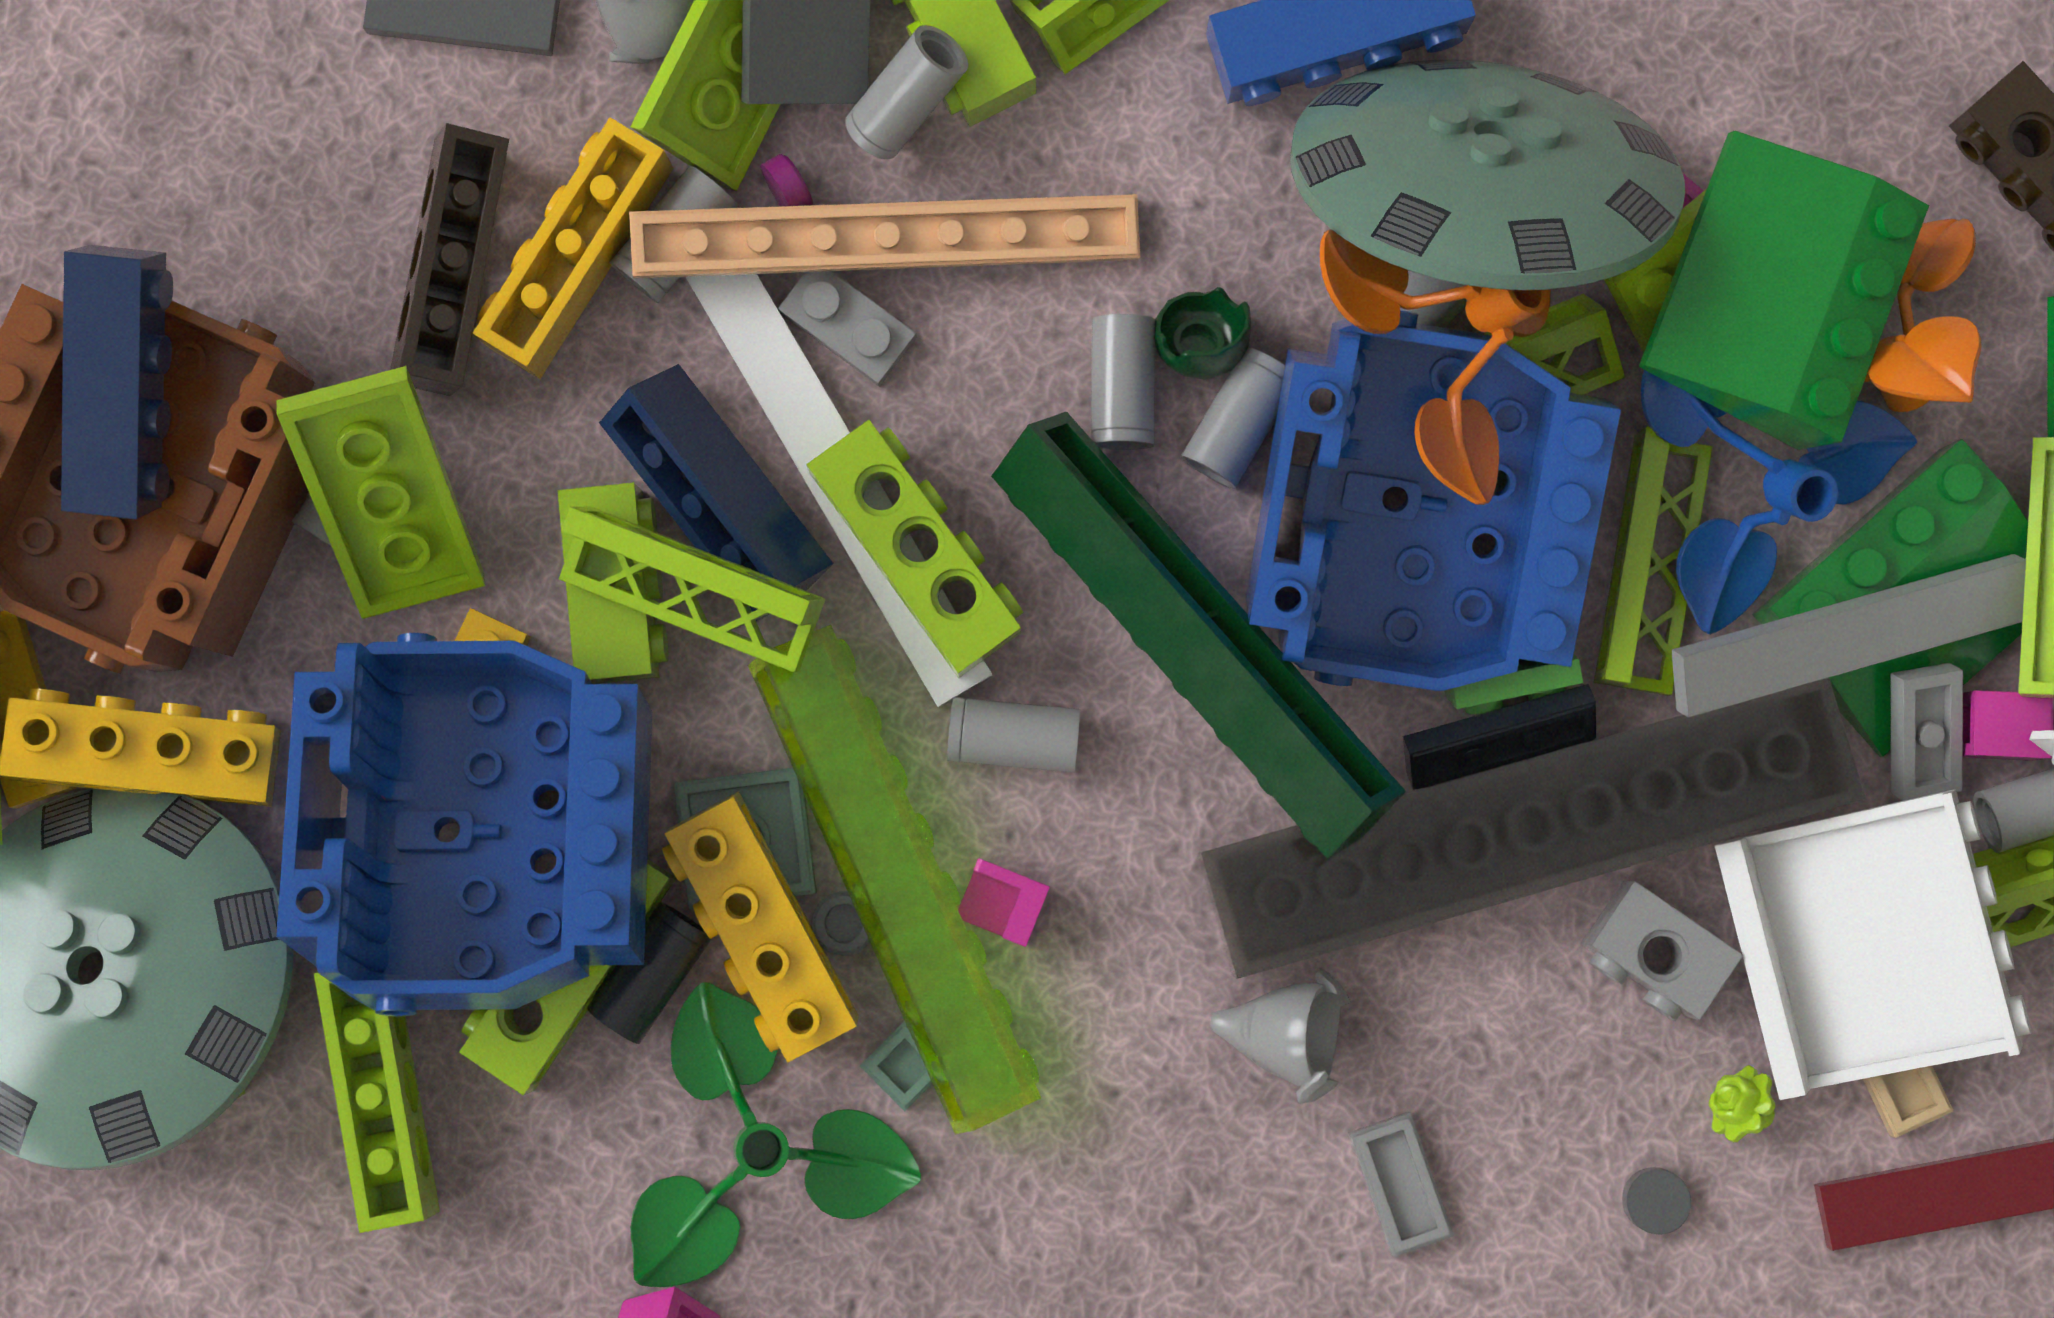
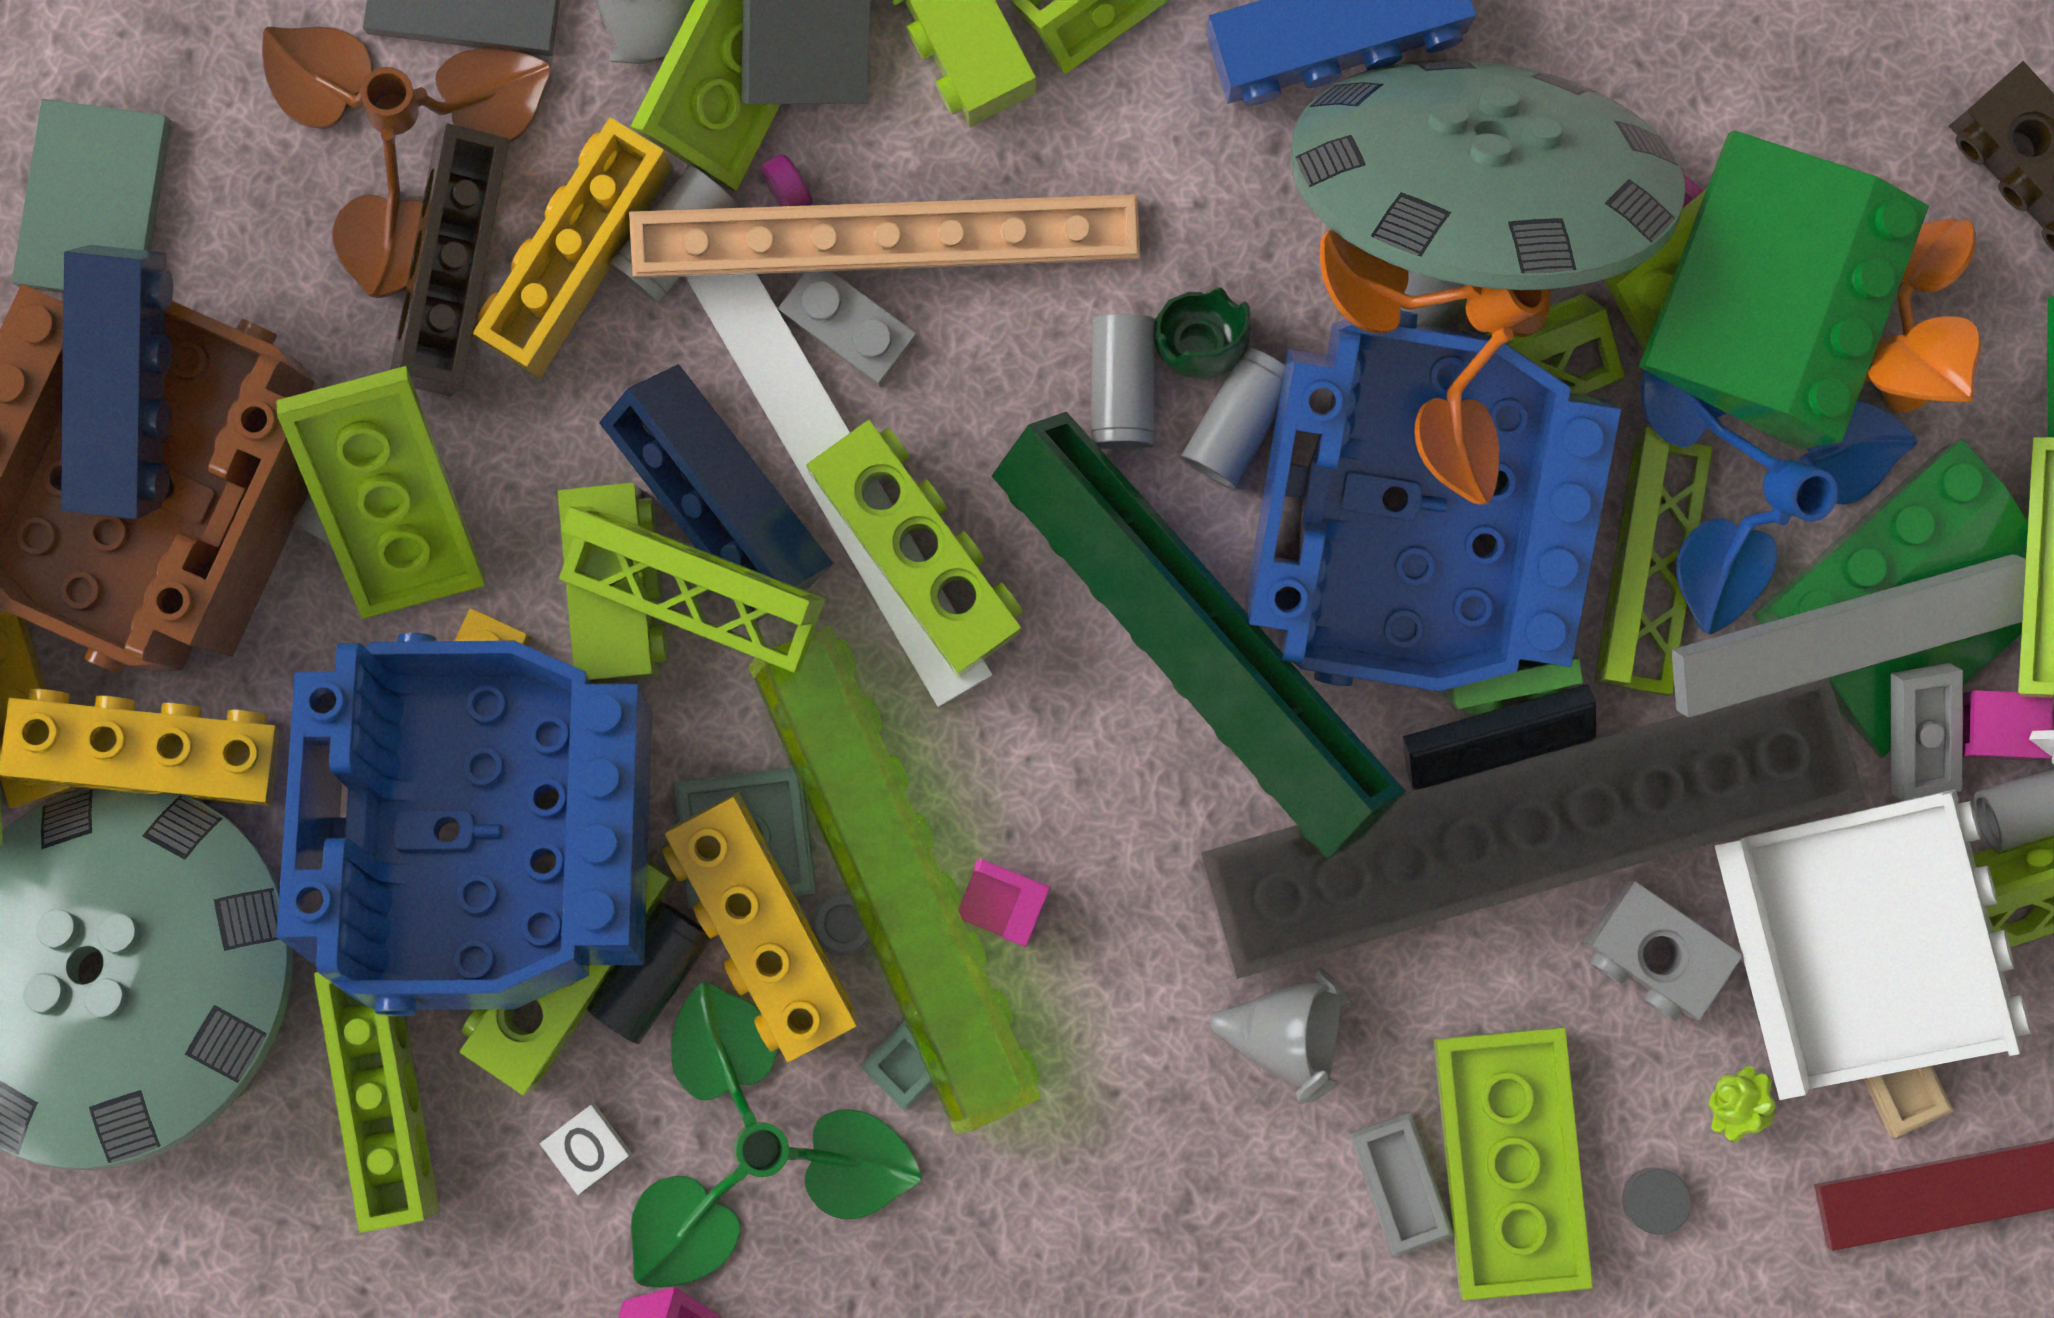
(88, 184): none -> sand green tile
(325, 68): none -> dark orange plant
(585, 1148): none -> white tile
(906, 92): light grey pin -> none
(1013, 734): light grey pin -> none
(1512, 1163): none -> lime plate

